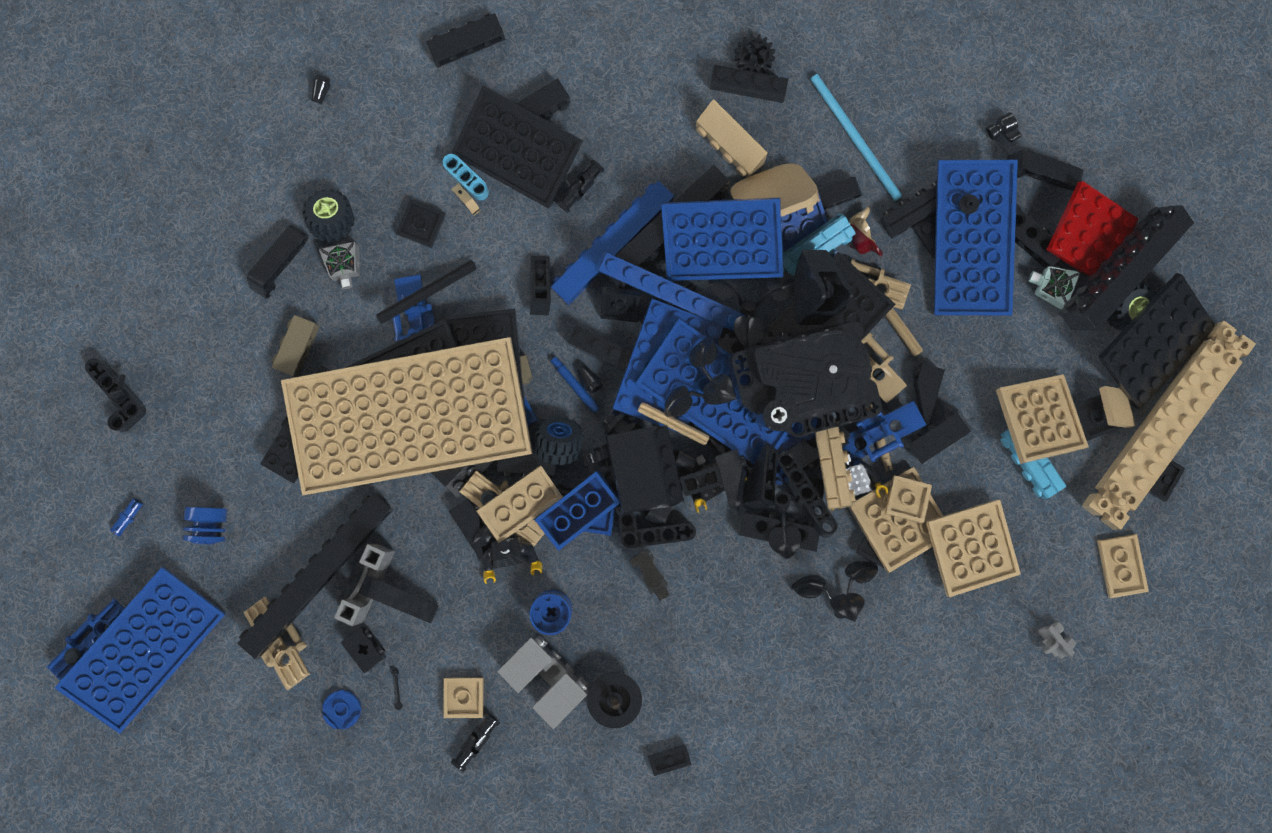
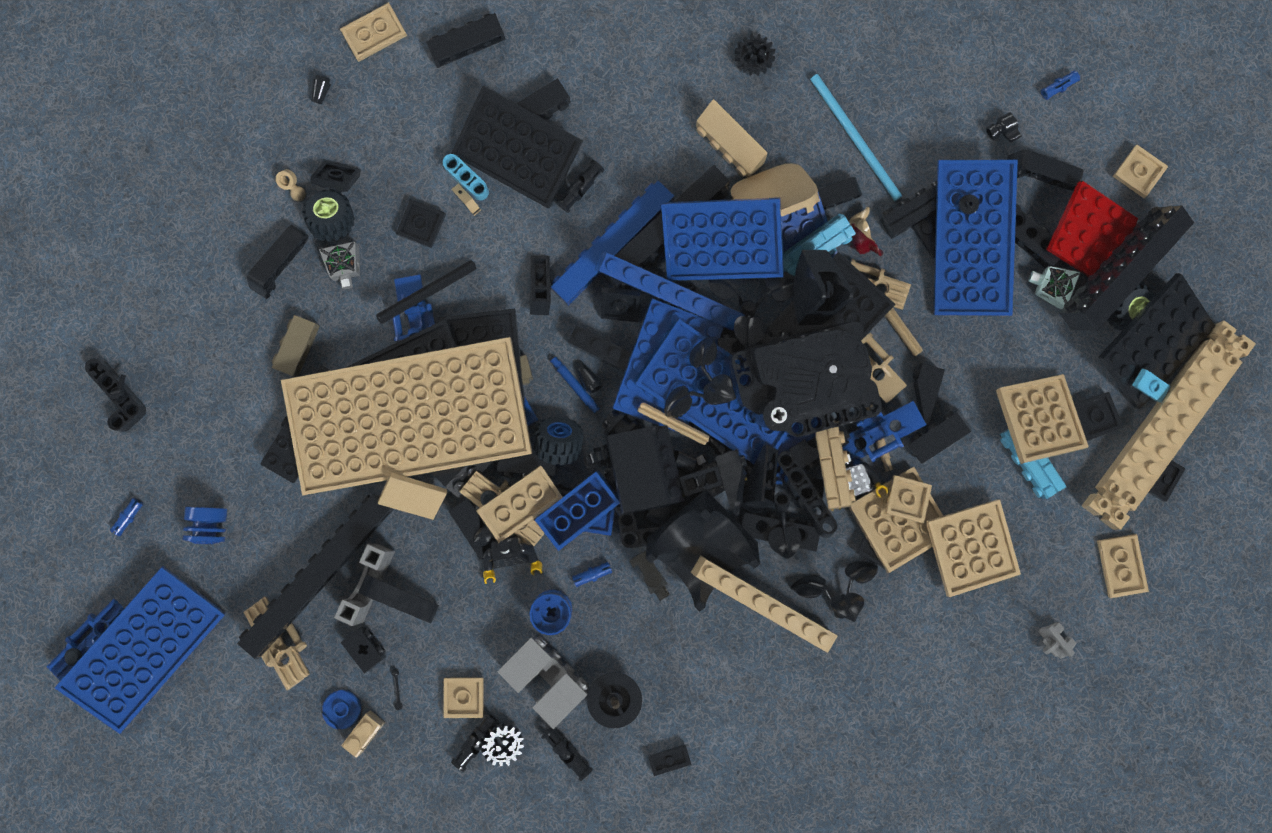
(297, 192): none -> tan plate
(335, 176): none -> black plate
(363, 734): none -> tan brick
(373, 32): none -> tan tile
(412, 496): none -> tan tile
(492, 744): none -> gear
(565, 750): none -> black piece
(592, 574): none -> blue pin
(705, 531): none -> black piece
(748, 83): black brick -> none
(763, 604): none -> tan brick
(1050, 90): none -> blue pin
(1116, 407): tan tile -> none
(1140, 171): none -> tan plate
(1151, 385): none -> medium azure plate

